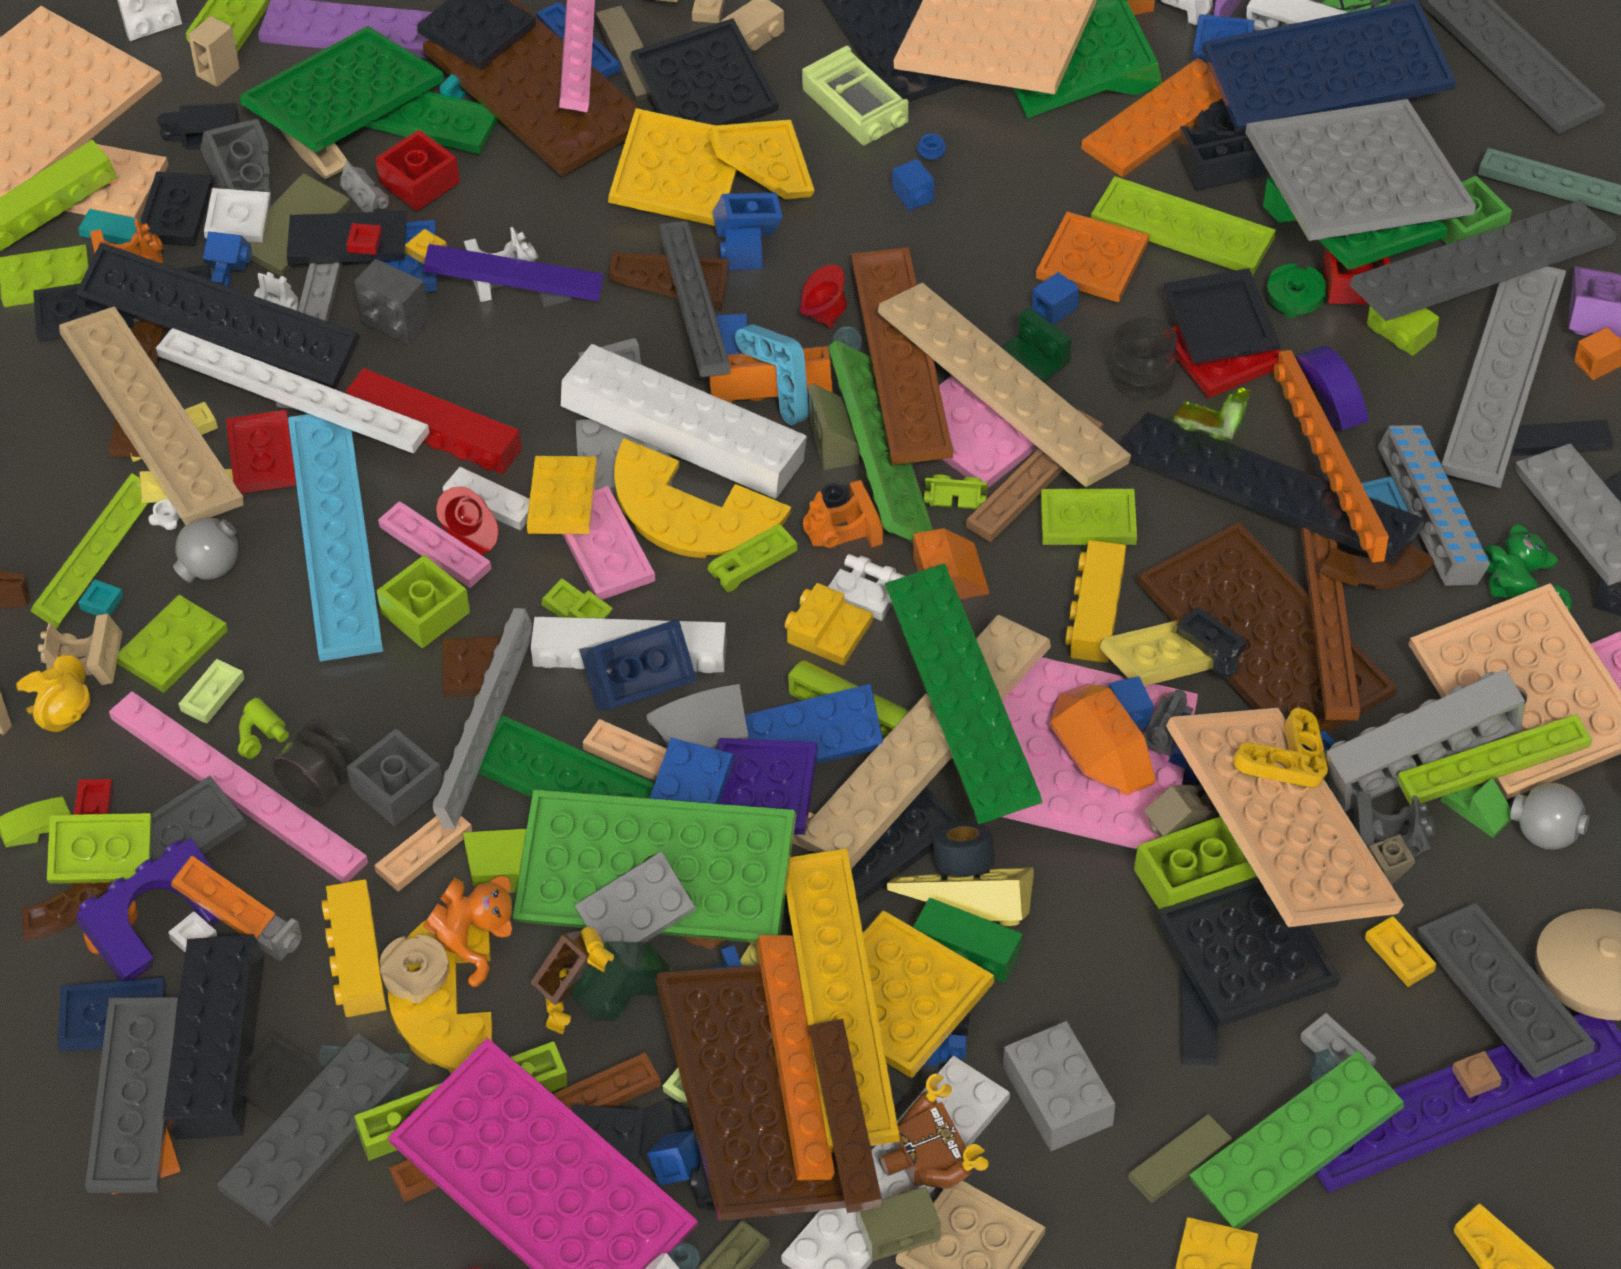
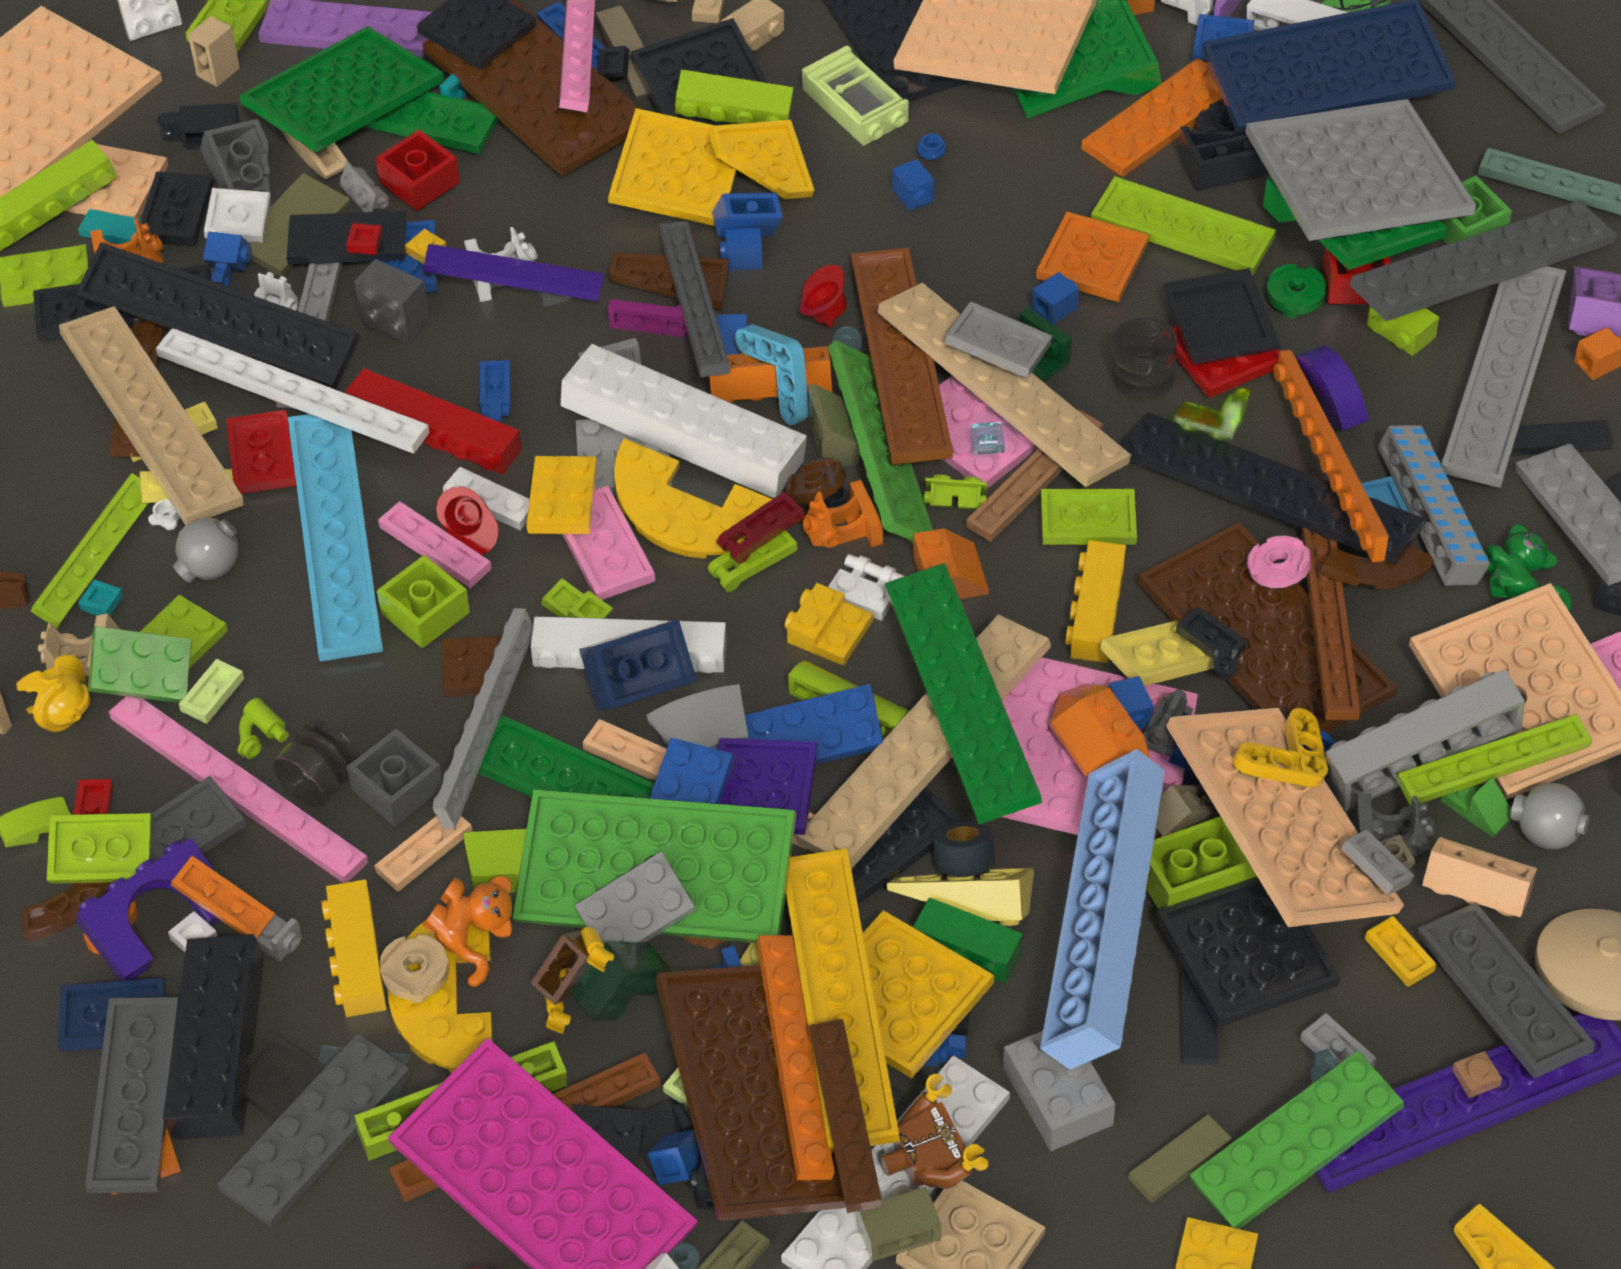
(139, 664): none -> bright green plate
(495, 389): none -> blue hinge
(613, 62): none -> black plate
(647, 318): none -> magenta plate
(731, 99): none -> lime brick
(760, 527): none -> dark red plate
(815, 476): none -> reddish brown tile
(987, 438): none -> clear light blue plate
(998, 339): none -> light grey plate
(1103, 911): none -> light blue brick
(1279, 574): none -> bright pink tile
(1377, 862): none -> light grey plate
(1479, 877): none -> light nougat brick

